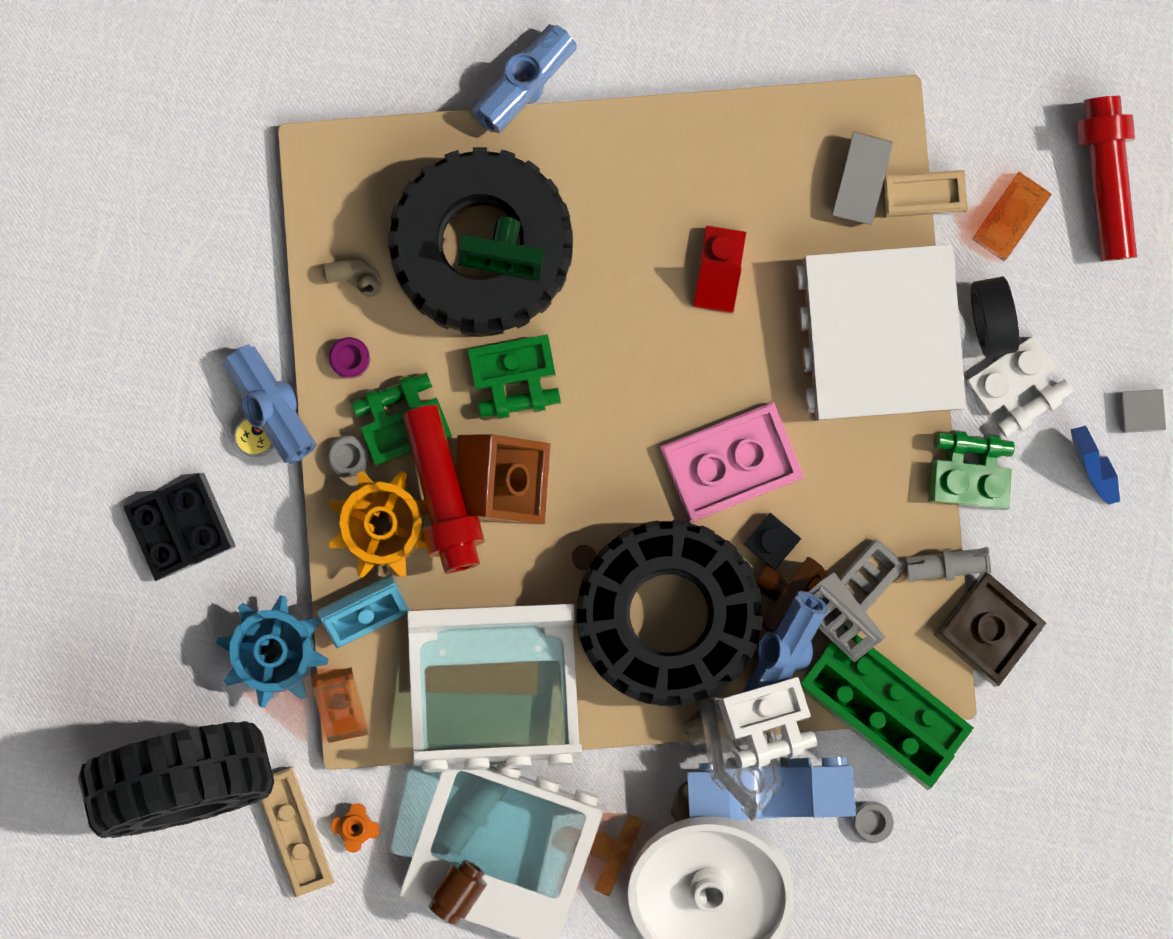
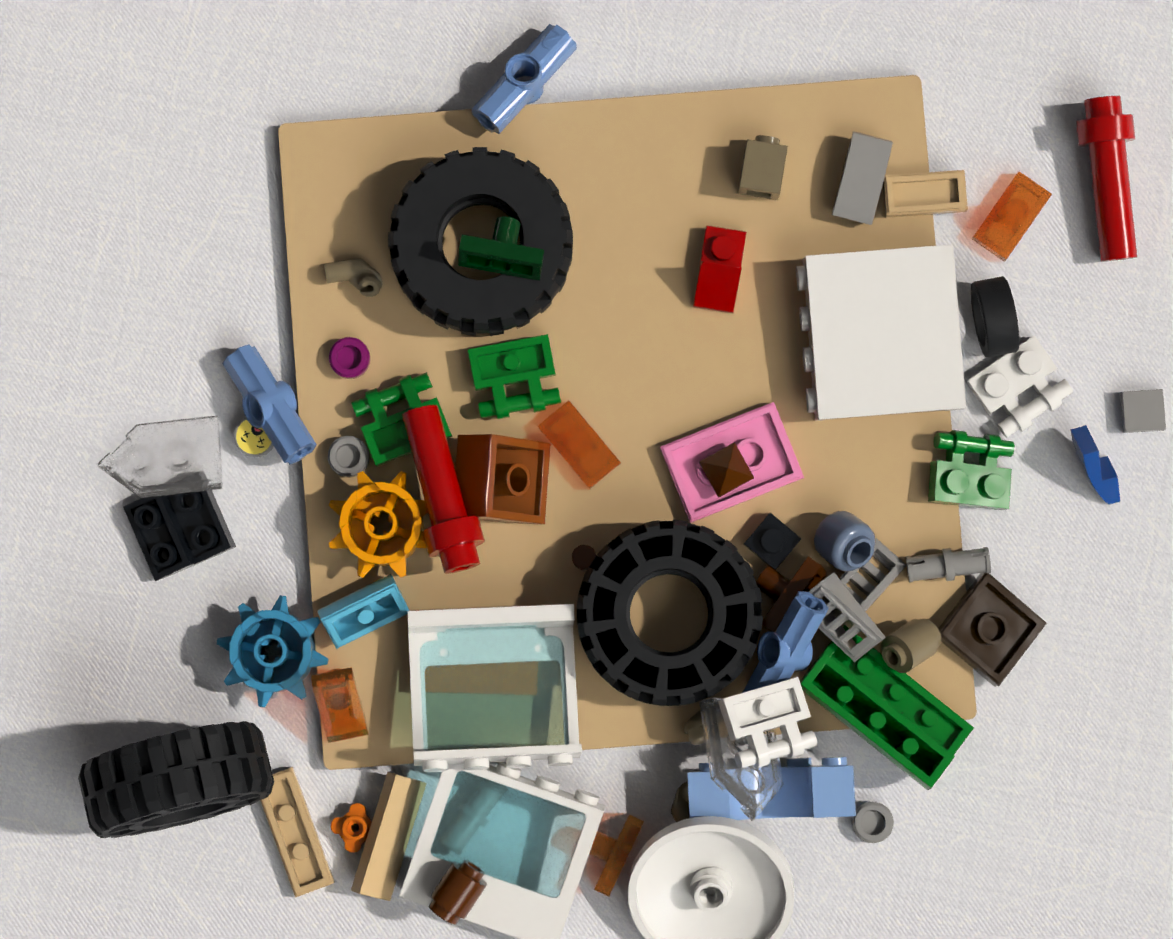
(168, 457): none -> clear tile
(388, 836): none -> tan tile
(579, 444): none -> clear orange tile
(726, 470): none -> reddish brown slope
(763, 167): none -> dark tan brick
(844, 541): none -> sand blue head
(910, 645): none -> dark tan brick

